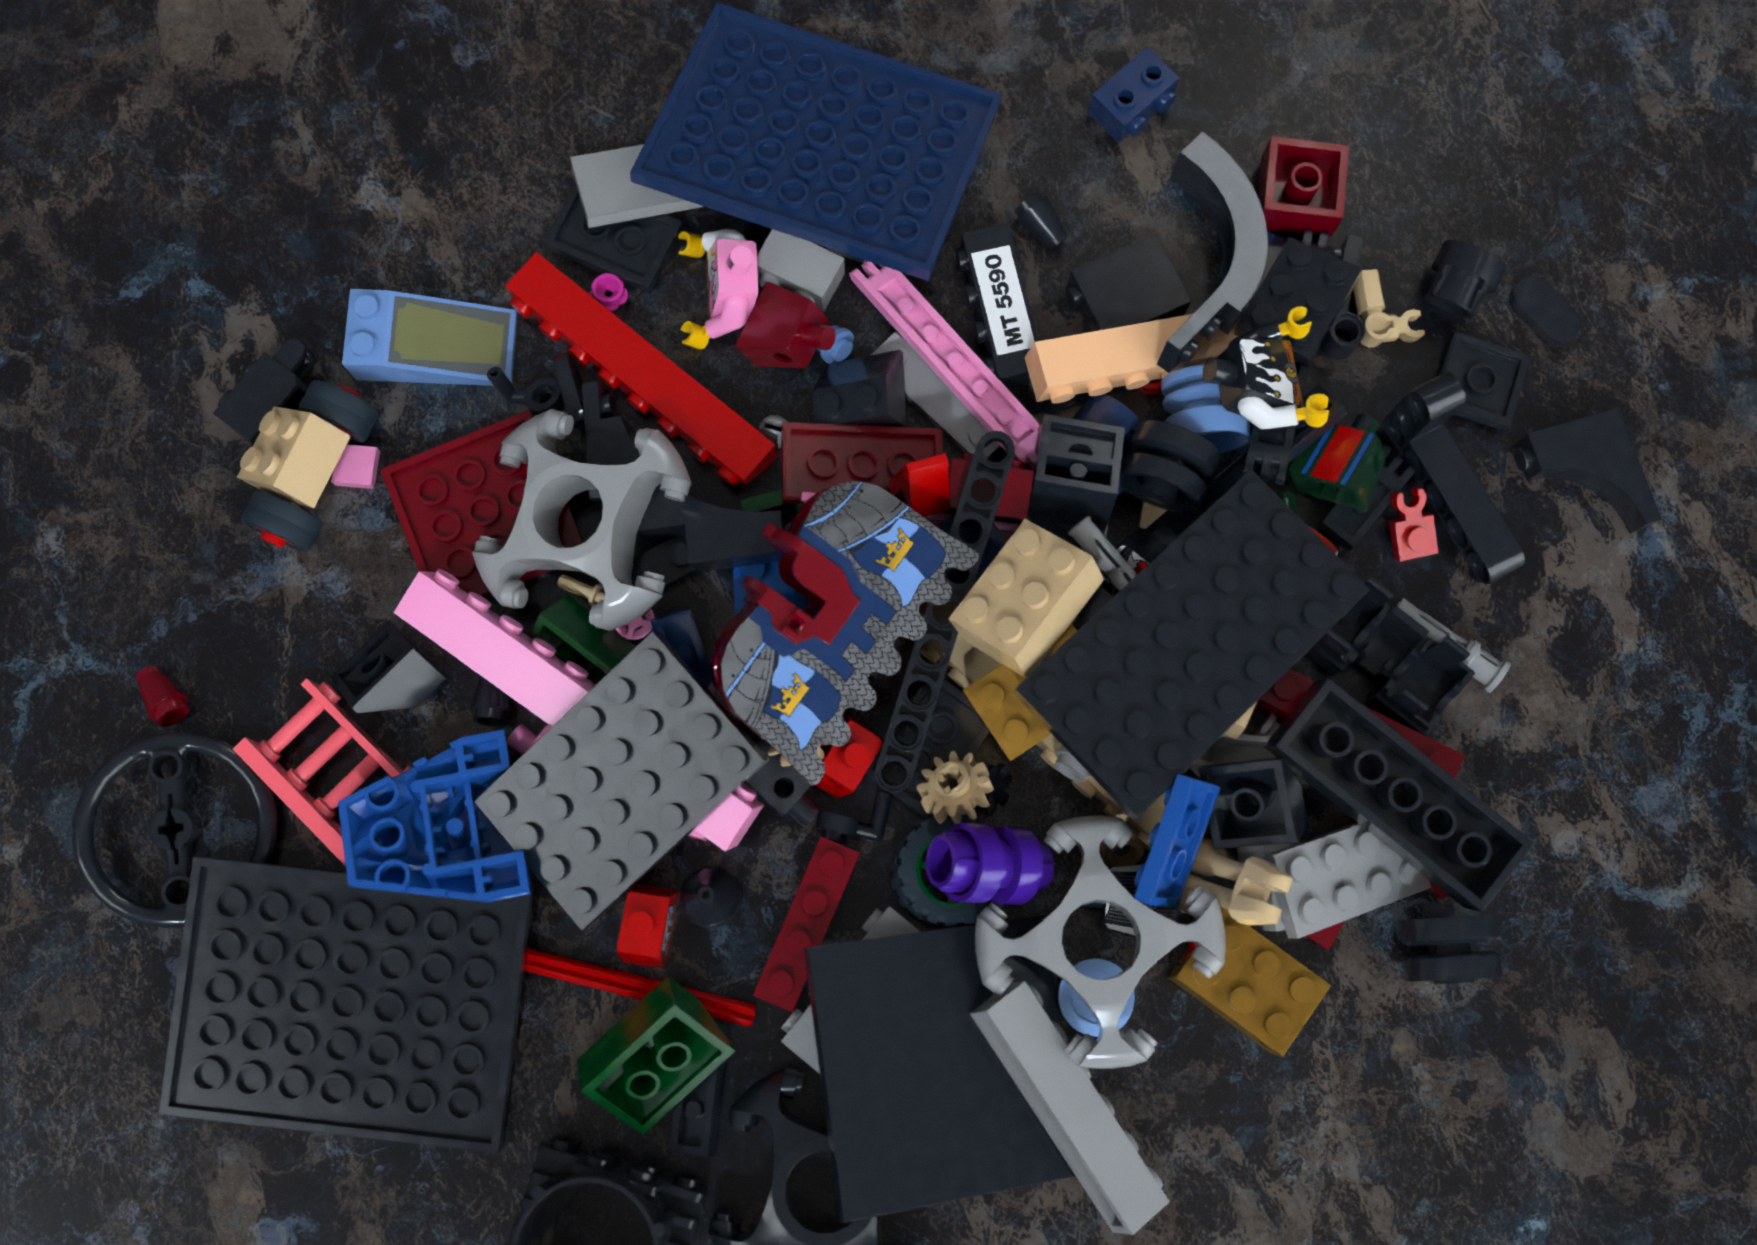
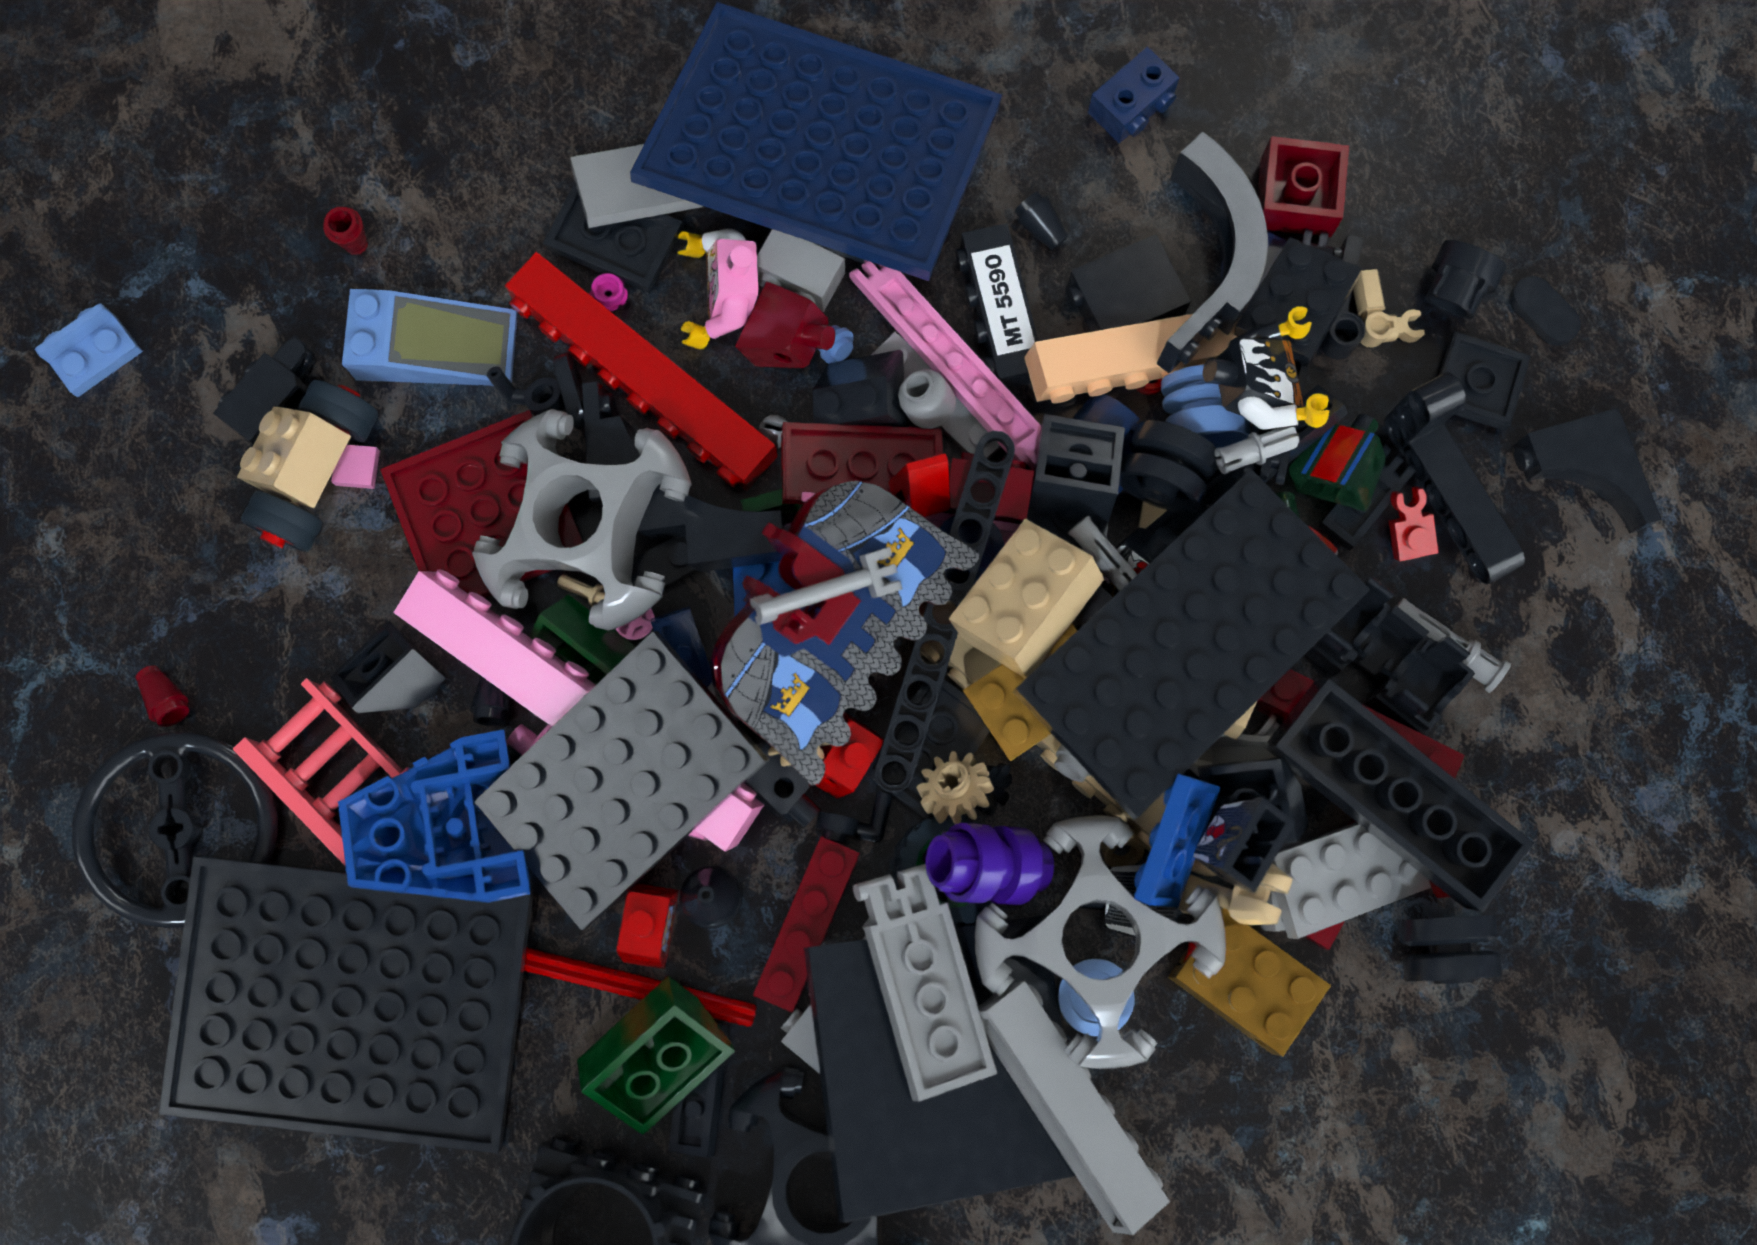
(88, 349): none -> medium blue bracket
(346, 229): none -> dark red cone
(871, 575): none -> light grey hinge
(924, 984): none -> light grey hinge
(927, 398): none -> light grey head
(1244, 841): none -> black torso
(1256, 448): none -> light grey axle

